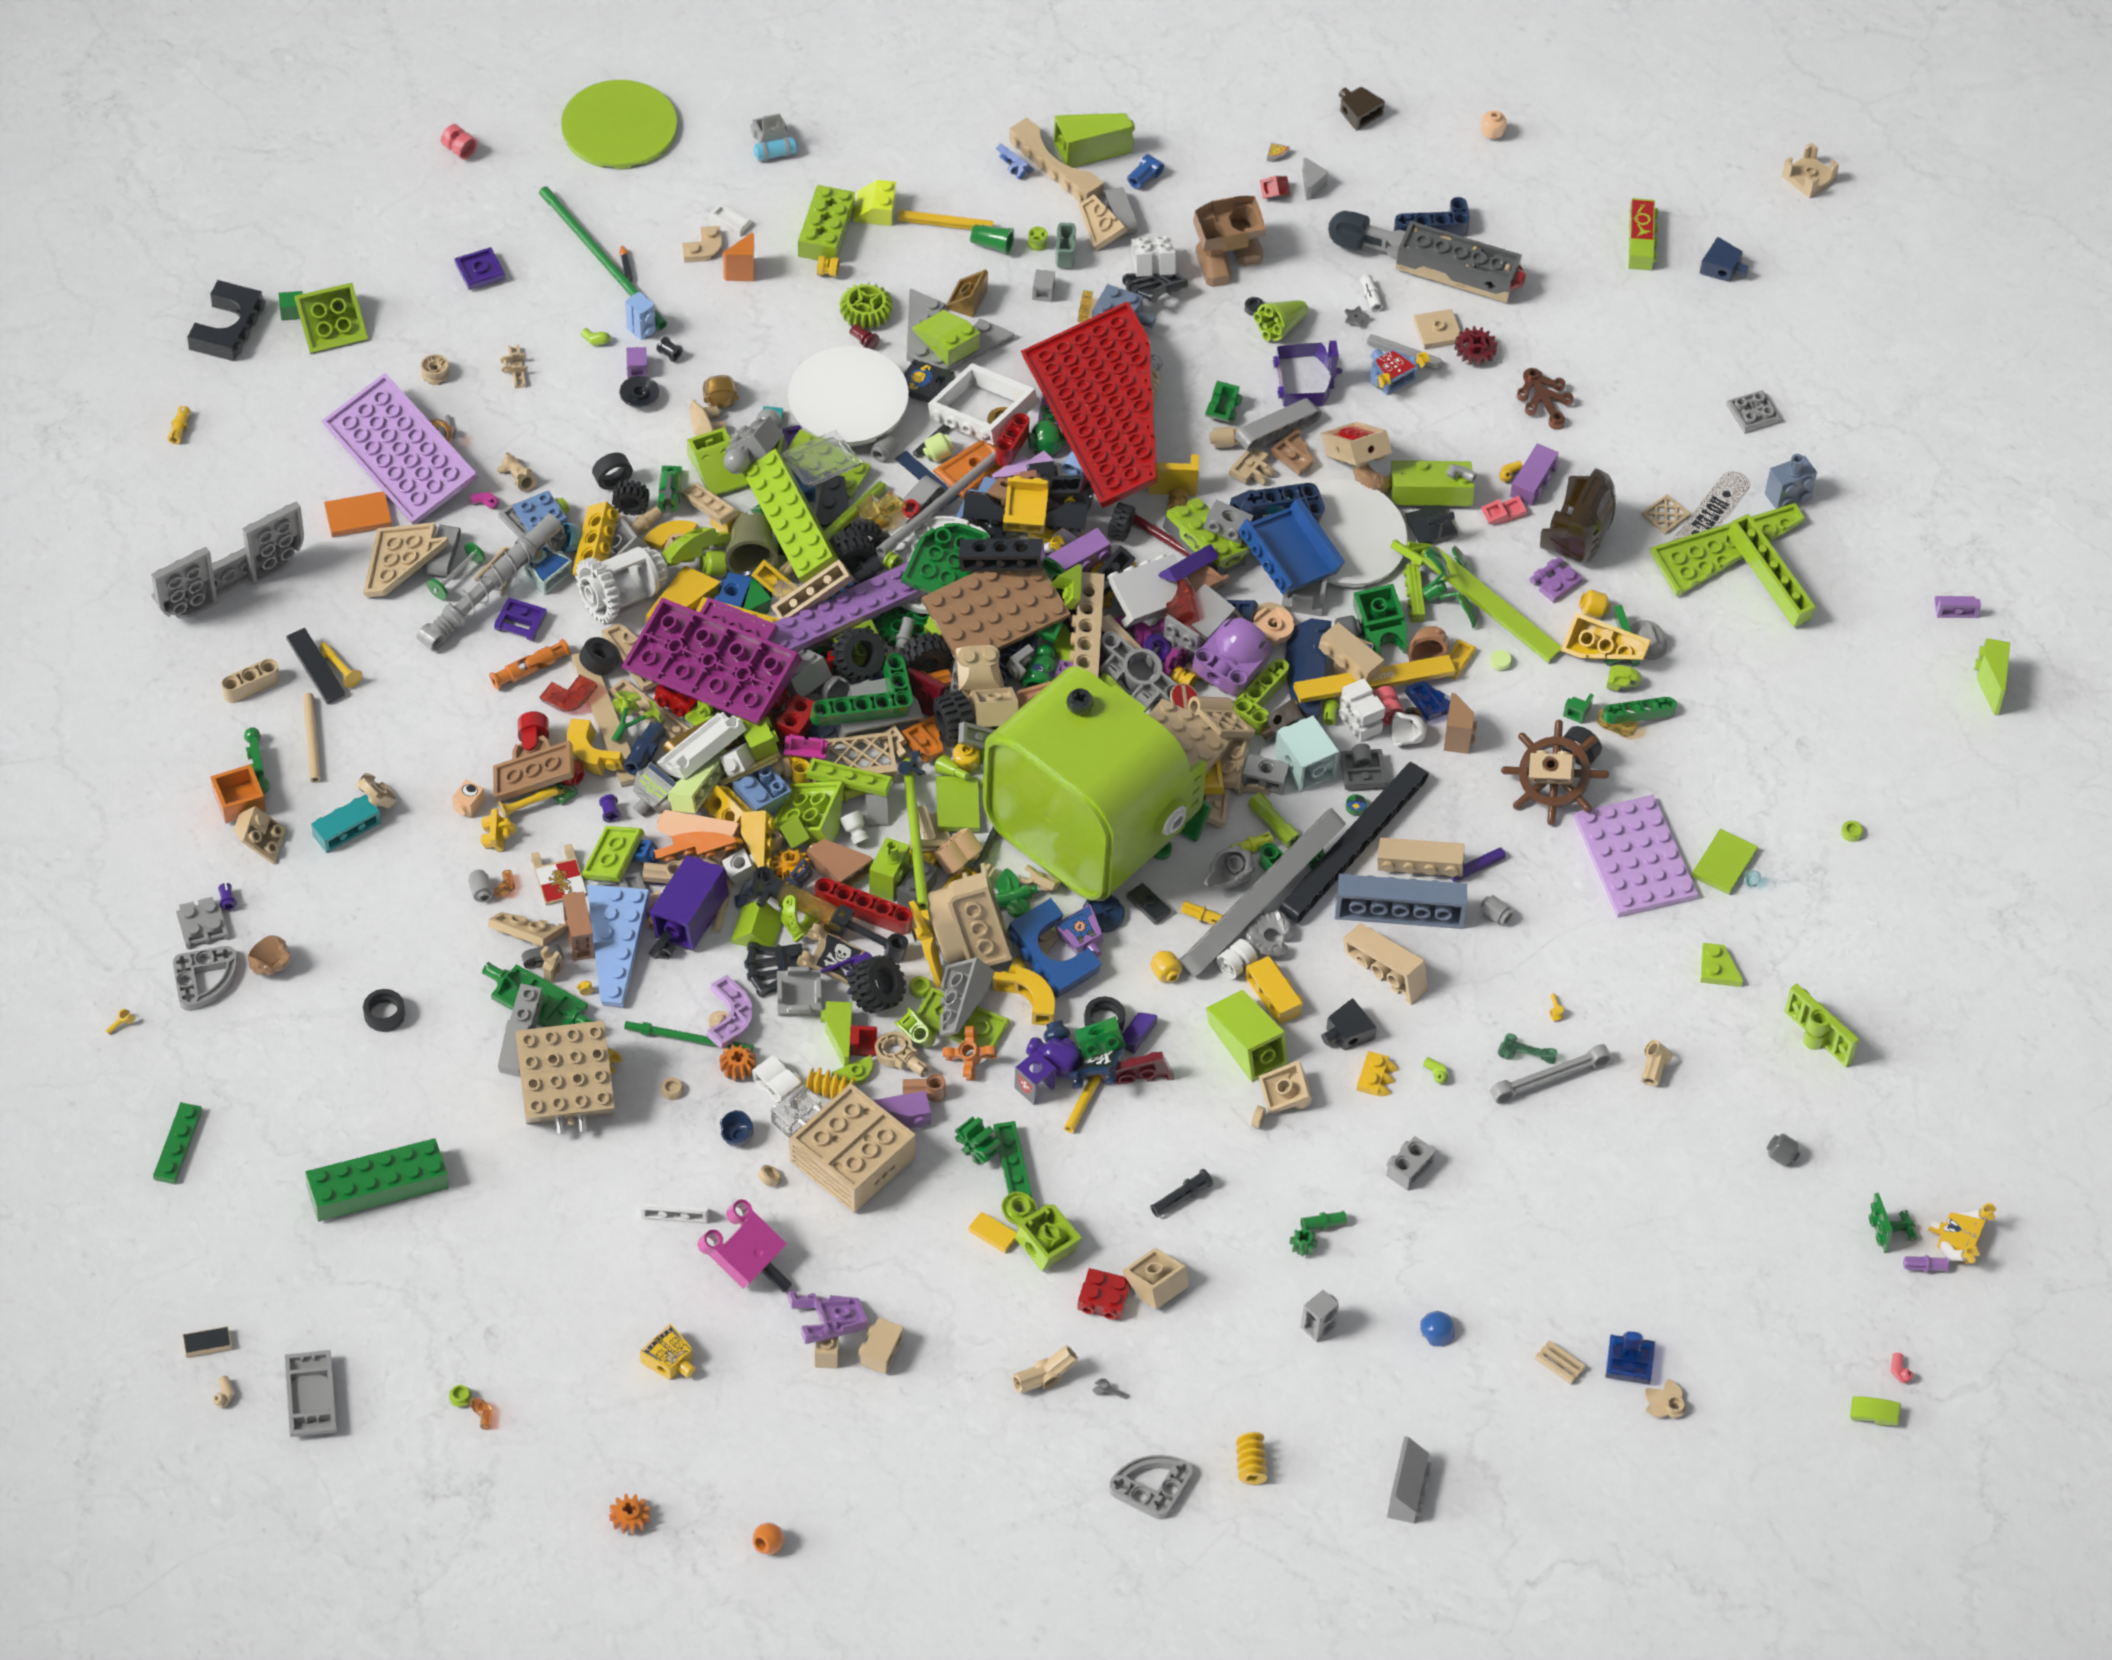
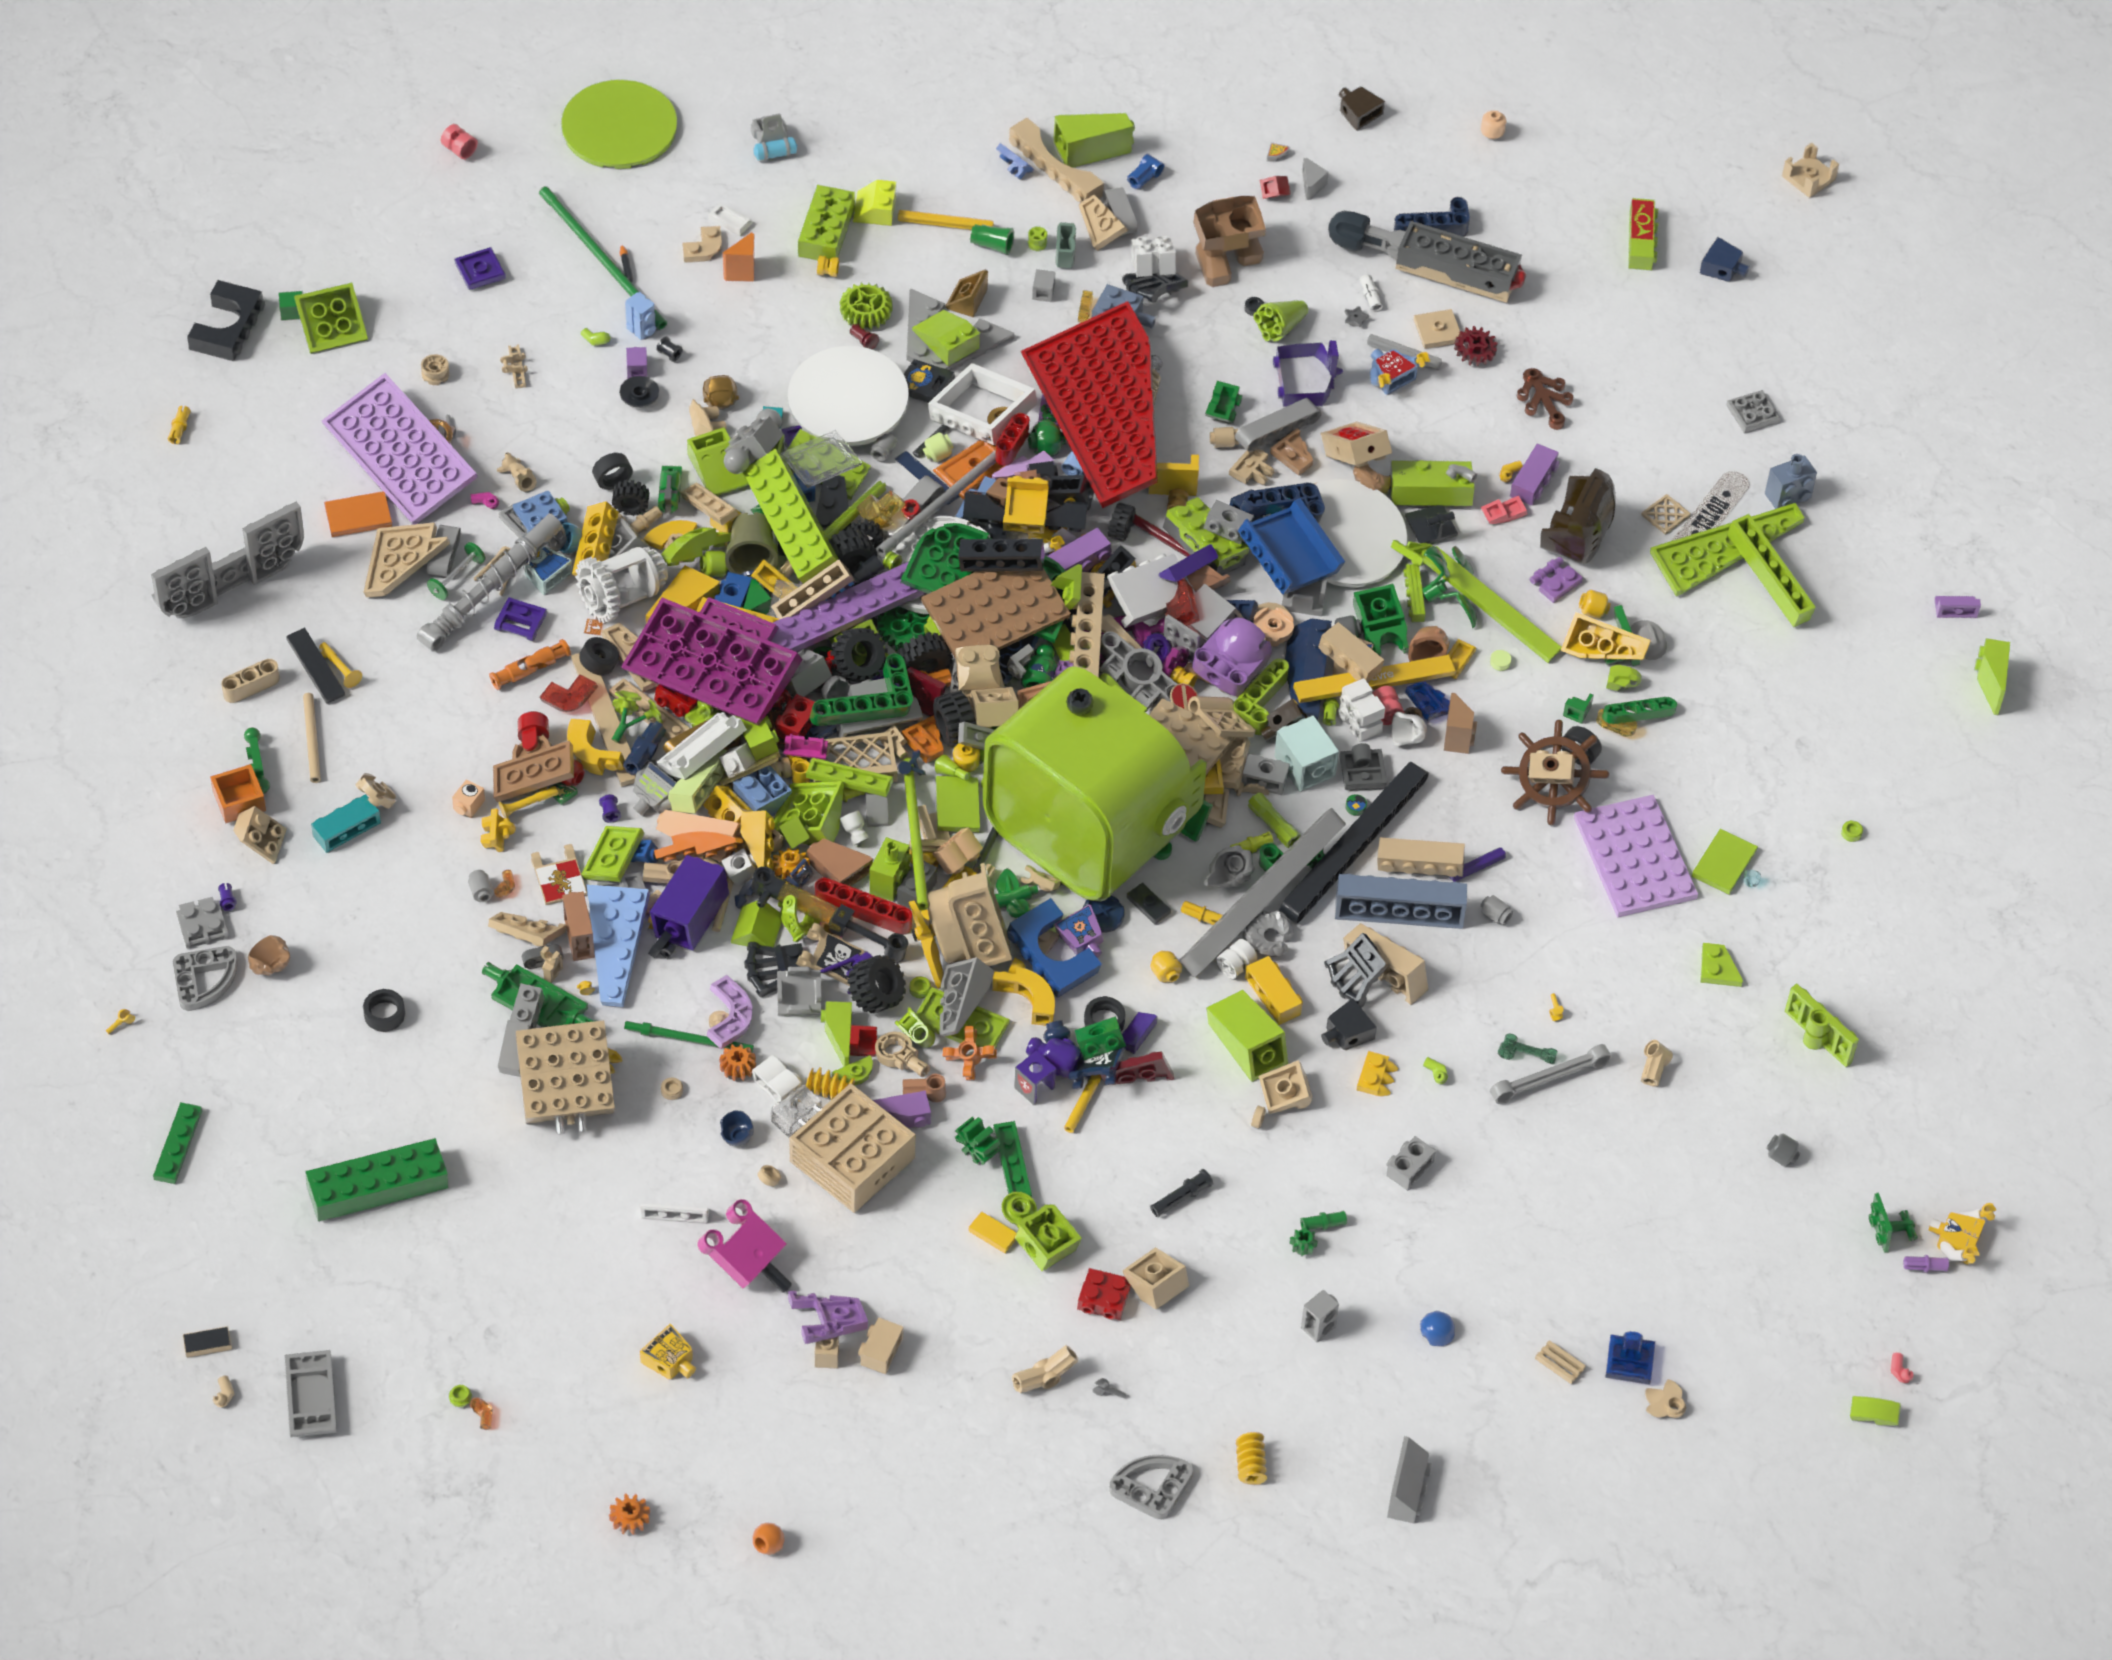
(593, 627): none -> clear orange sticker
(905, 633): light grey pin -> none
(1368, 962): none -> plate

